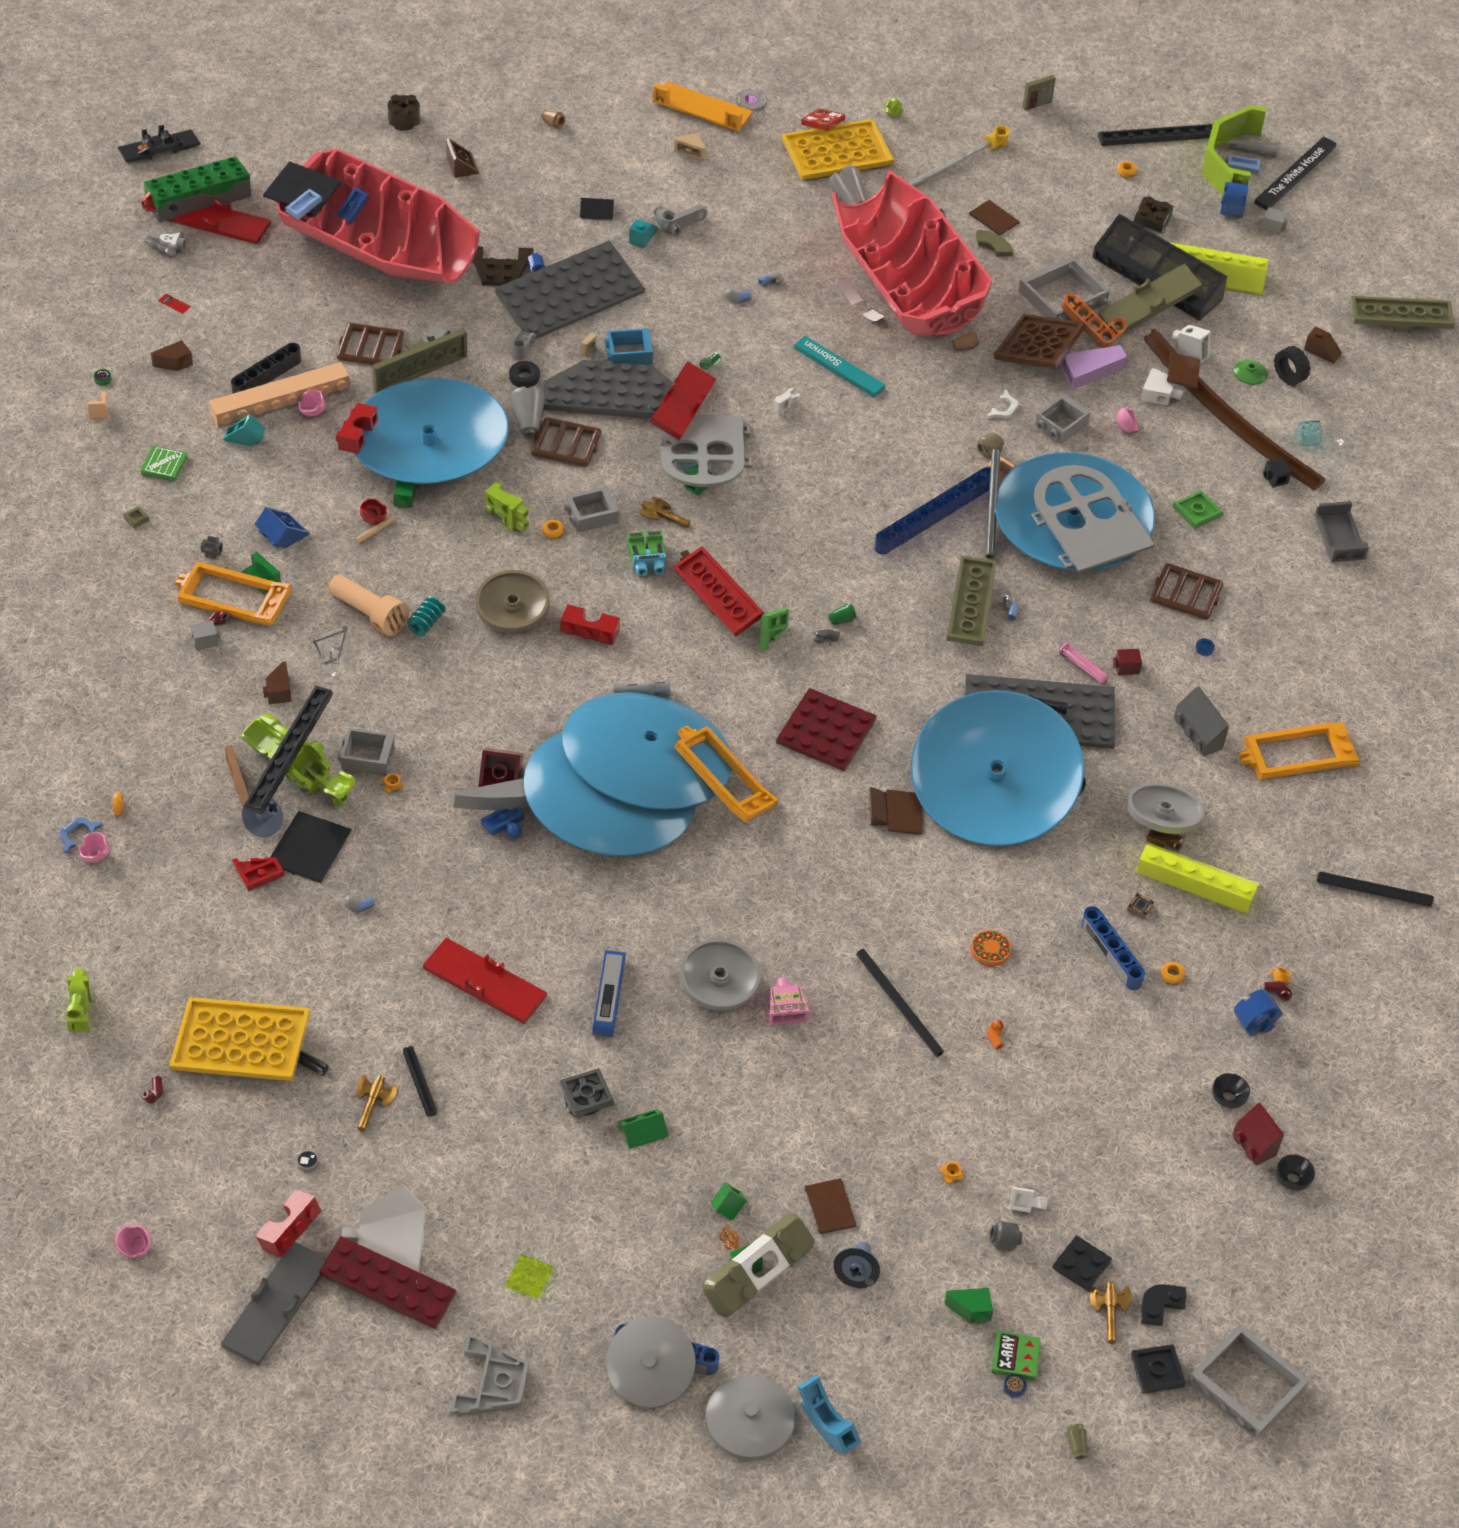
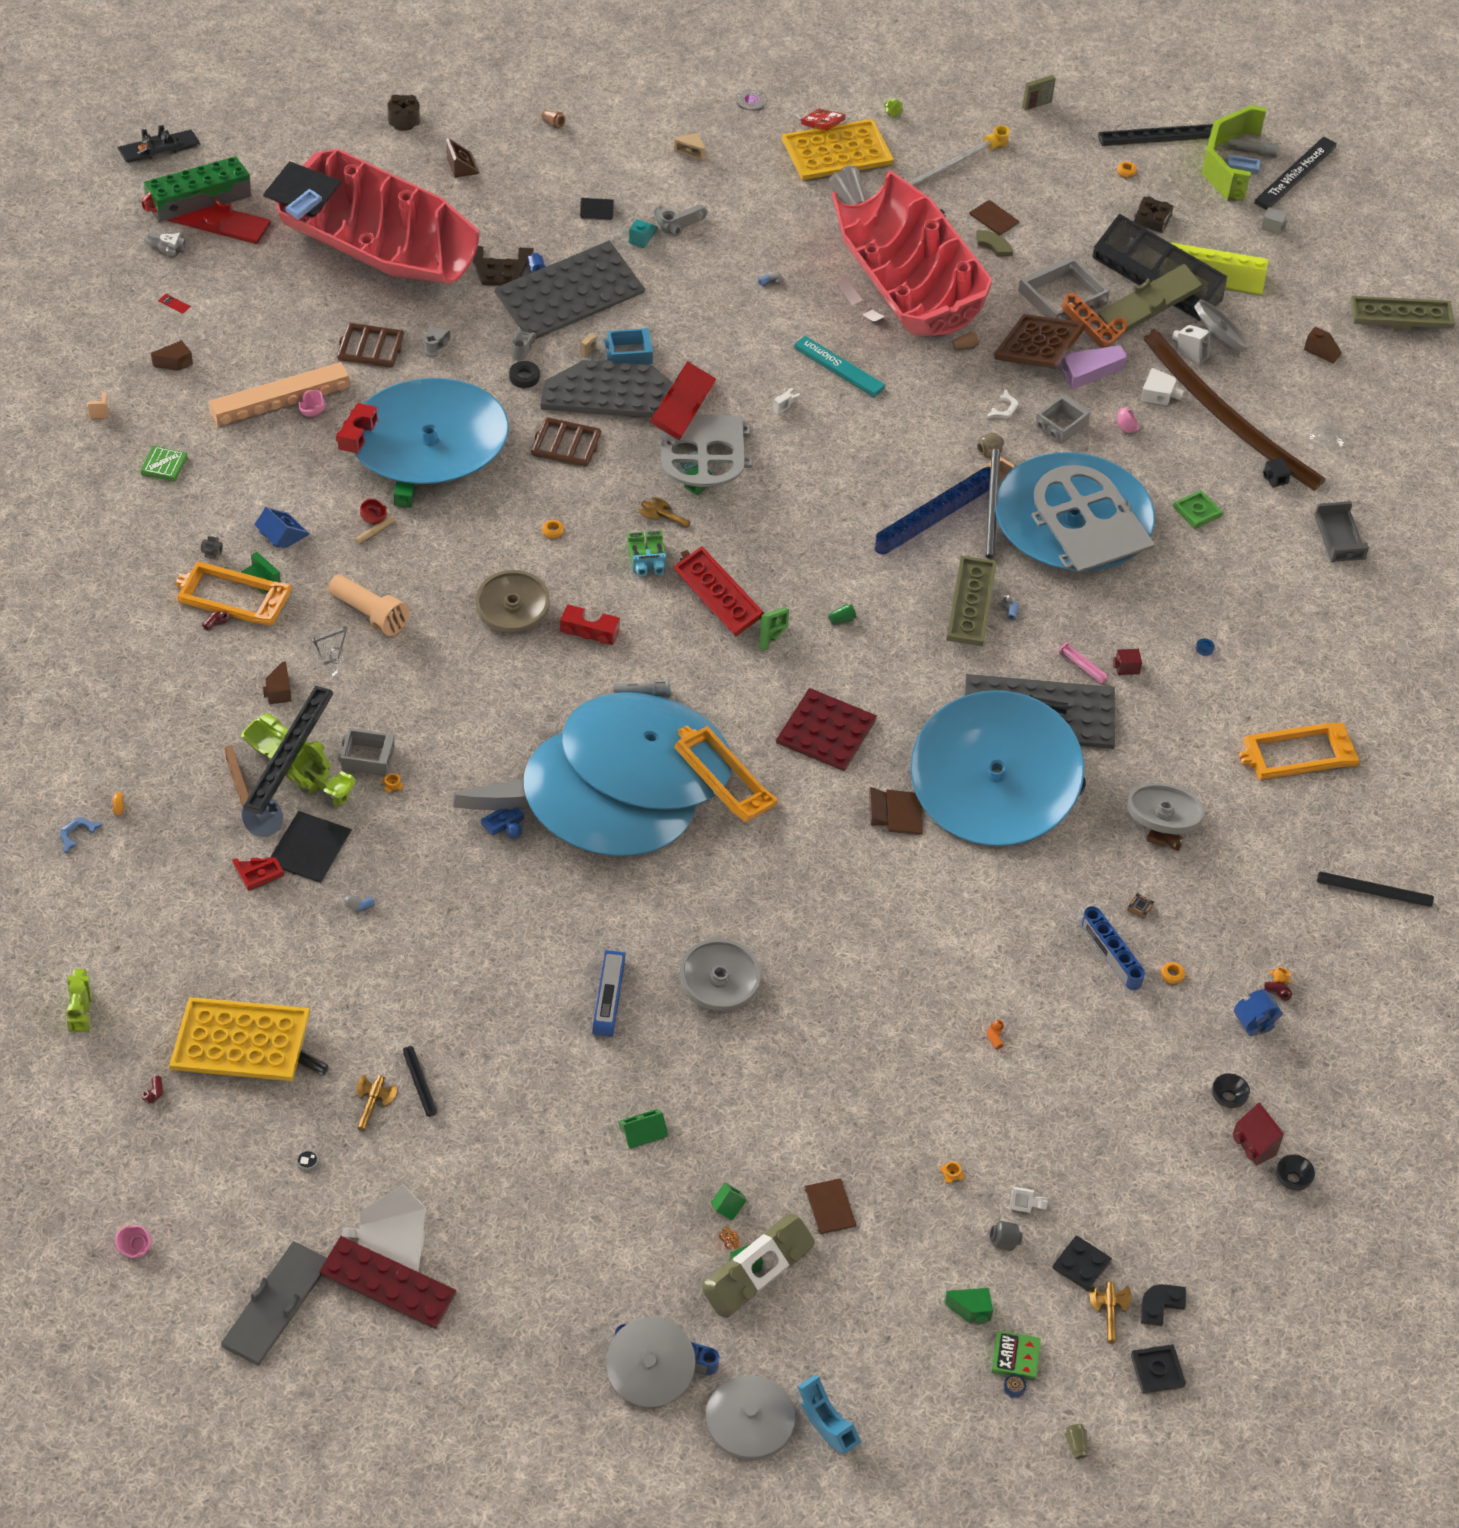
(94, 847): bright pink hair -> none
(102, 377): tile -> none
(136, 517): olive tile -> none
(205, 635): light grey brick -> none
(245, 432): teal slope -> none
(267, 368): black beam -> none
(280, 1236): red arch -> none
(353, 205): blue plate -> none
(420, 360): olive piece -> none
(426, 616): teal piece -> none
(485, 980): red piece -> none
(499, 766): dark red slope -> none
(501, 1380): light grey wing -> none
(507, 507): lime hips -> none
(528, 409): light grey cone -> none
(529, 1276): clear neon green piece -> none
(588, 1093): dark grey piece -> none
(594, 520): light grey window -> none
(701, 105): light orange bracket -> none
(707, 363): clear green arm -> none
(736, 296): arm -> none
(787, 1004): bright pink torso -> none
(826, 633): dark grey arm -> none
(857, 1266): piece -> none
(900, 1003): black piece -> none
(991, 948): tile -> none
(1183, 370): reddish brown piece -> none
(1189, 608): reddish brown bar -> none
(1197, 877): neon yellow slope -> none
(1201, 722): dark grey slope -> none
(1221, 326): none -> light grey dish
(1231, 1407): light grey window -> none
(1234, 199): blue brick -> none
(1250, 372): bright green dish -> none
(1300, 362): black tyre -> none
(1308, 433): clear light blue brick -> none

